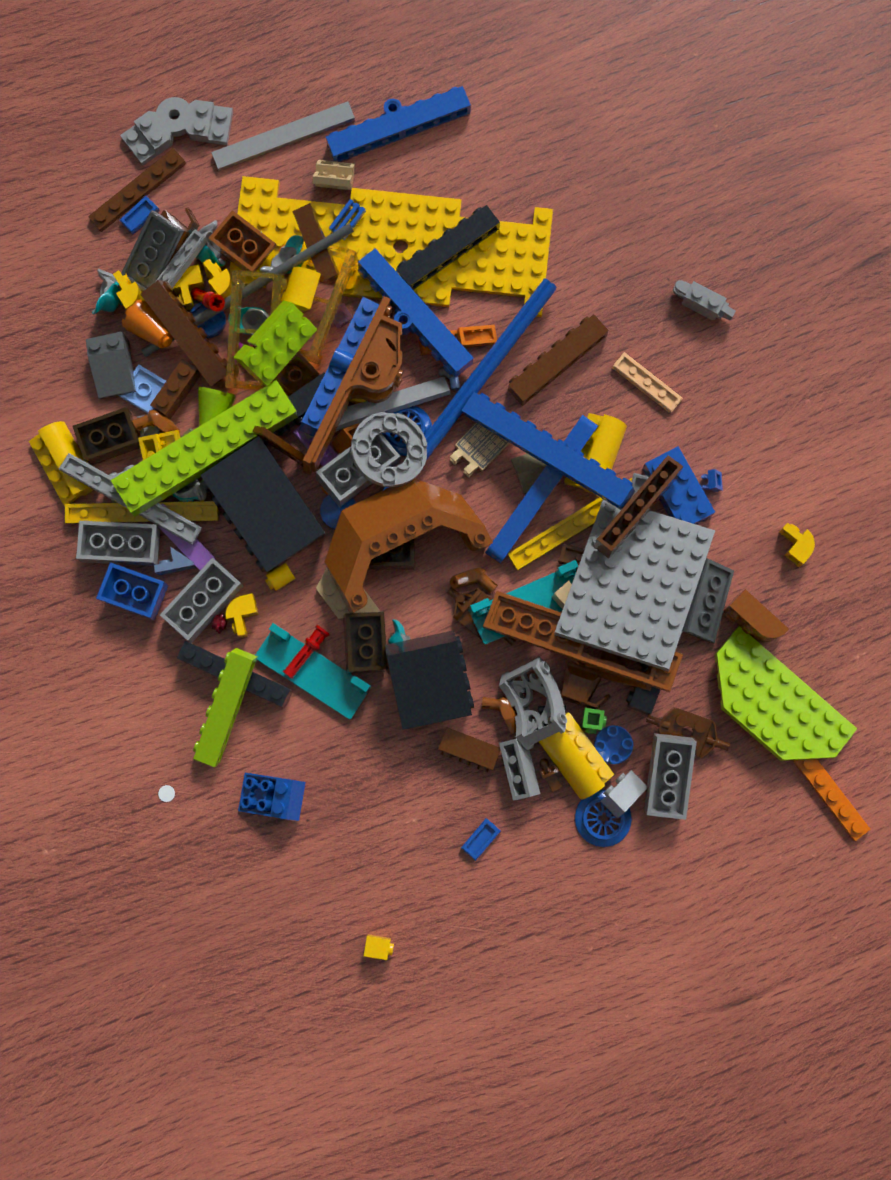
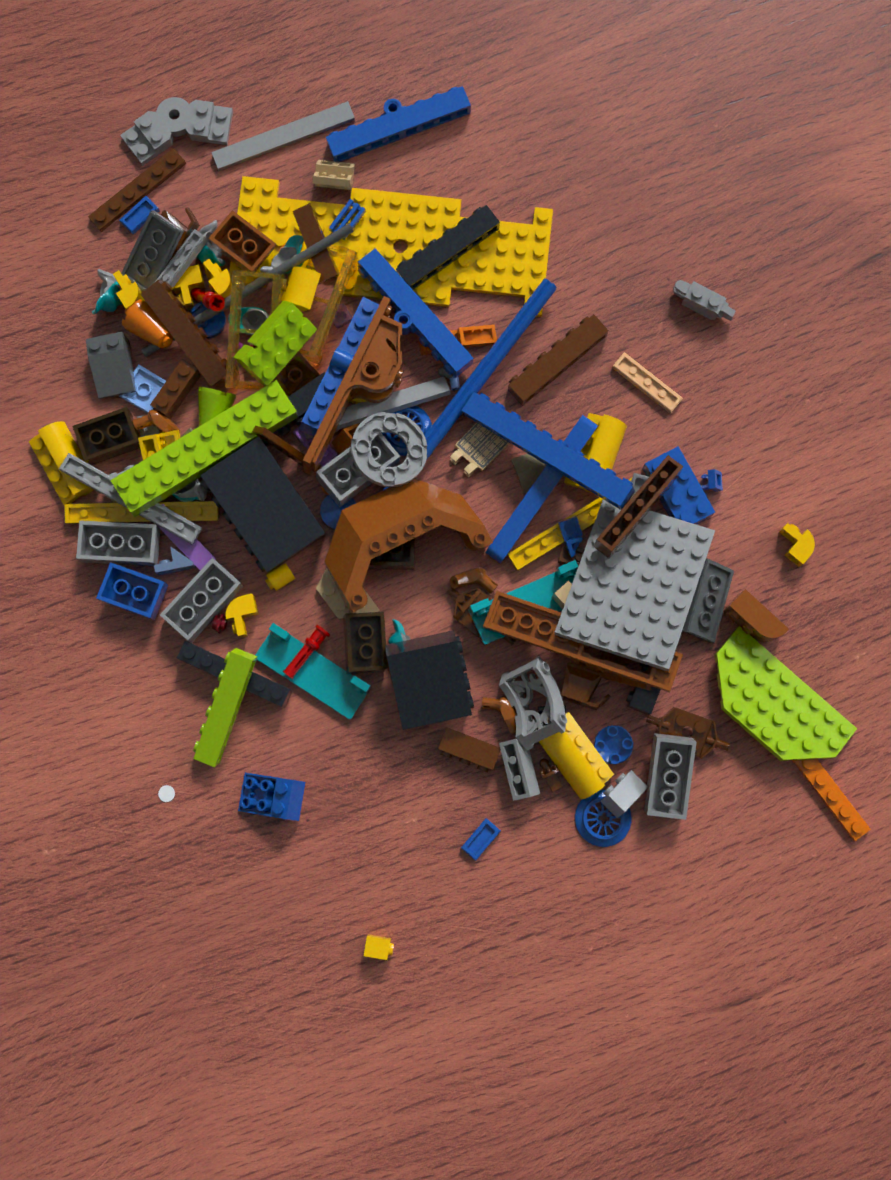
(571, 534): none -> blue slope
(593, 720): bright green brick -> none

